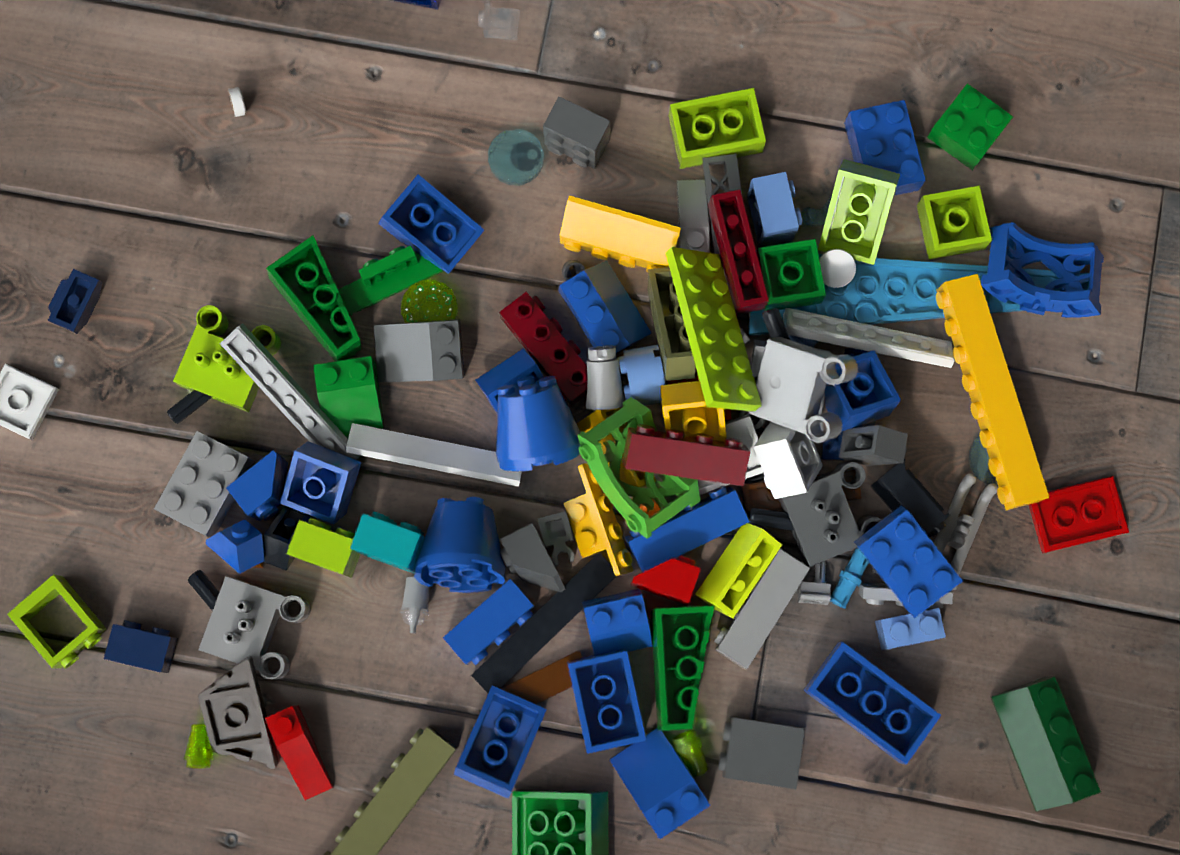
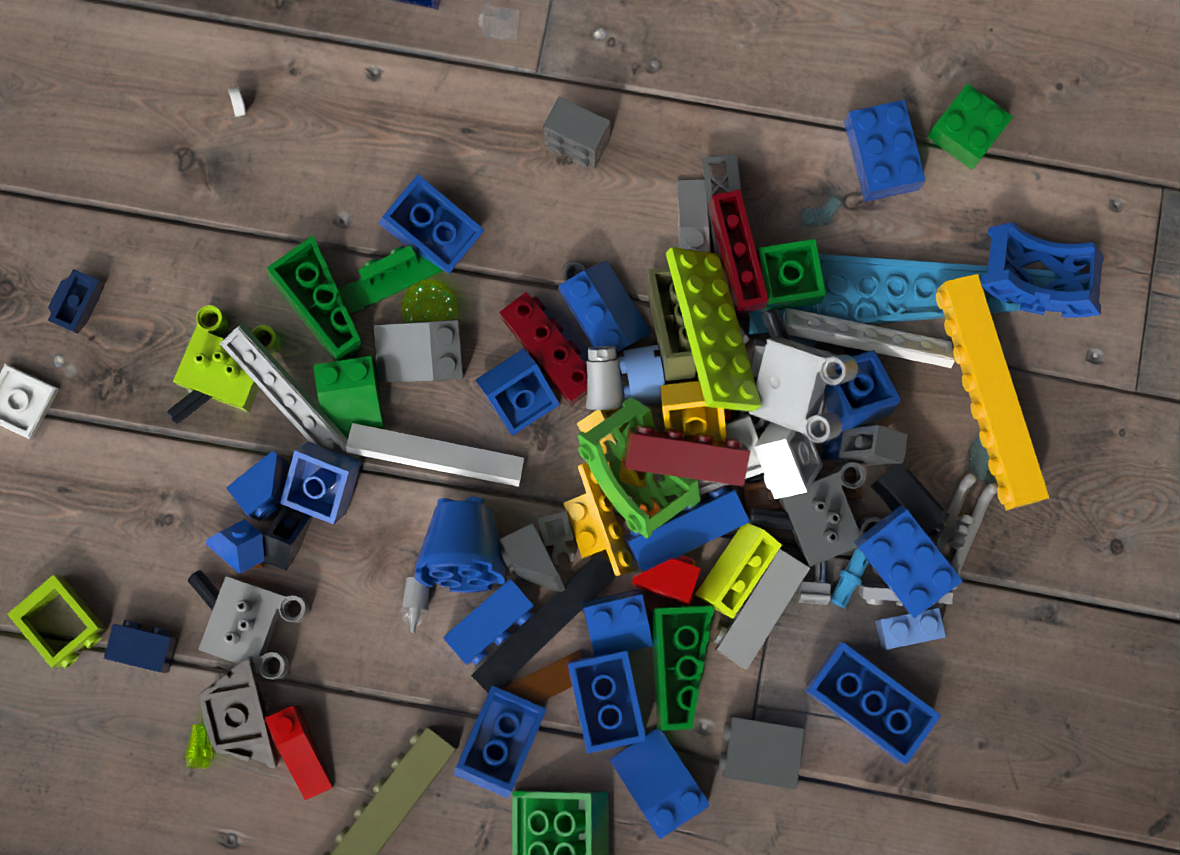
(199, 483): light grey brick -> none
(320, 546): lime brick -> none
(388, 543): teal brick -> none
(515, 157): clear light blue tile -> none
(534, 425): blue cone -> none
(617, 234): yellow slope -> none
(691, 752): clear neon green cone -> none
(717, 127): lime brick -> none
(773, 209): medium blue brick -> none
(837, 268): white piece -> none
(859, 210): lime brick -> none
(954, 222): lime brick -> none
(1045, 744): dark green slope -> none
(1079, 515): red tile -> none

